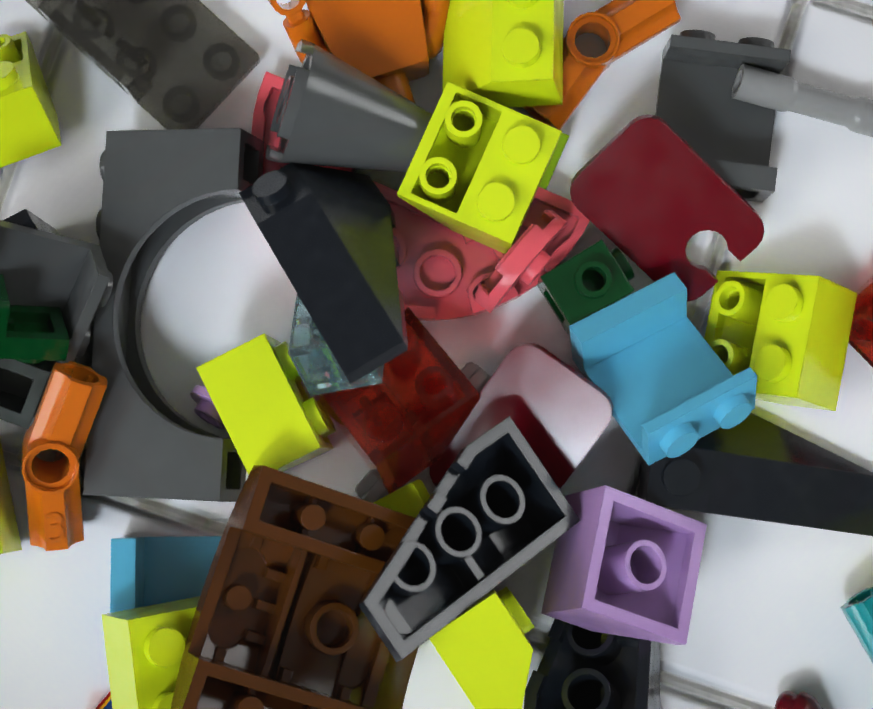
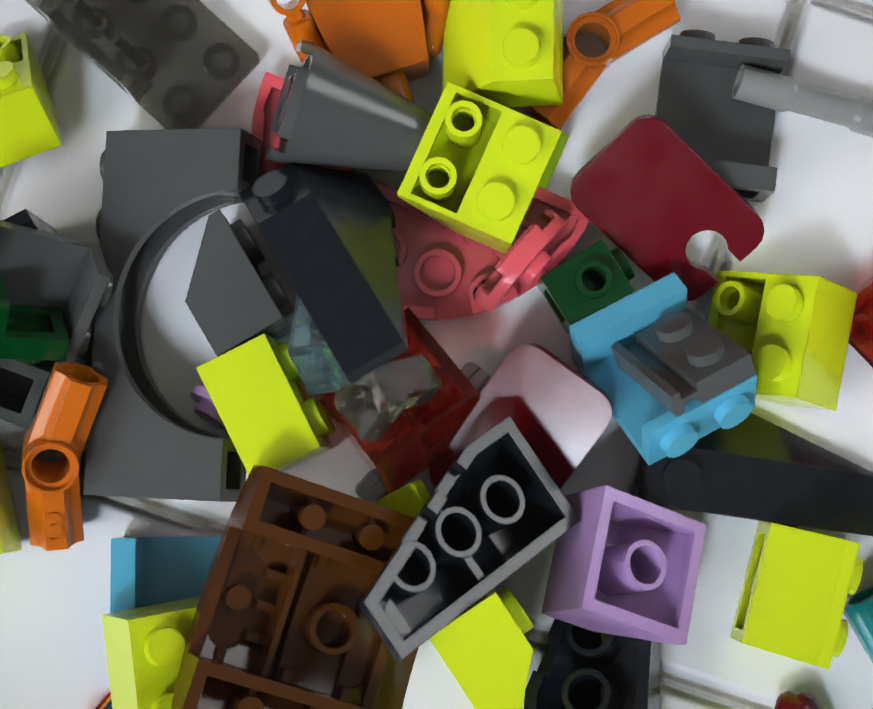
(230, 293): none -> dark grey slope
(384, 393): none -> clear smoke piece
(683, 360): none -> dark grey plate
(797, 593): none -> neon yellow slope

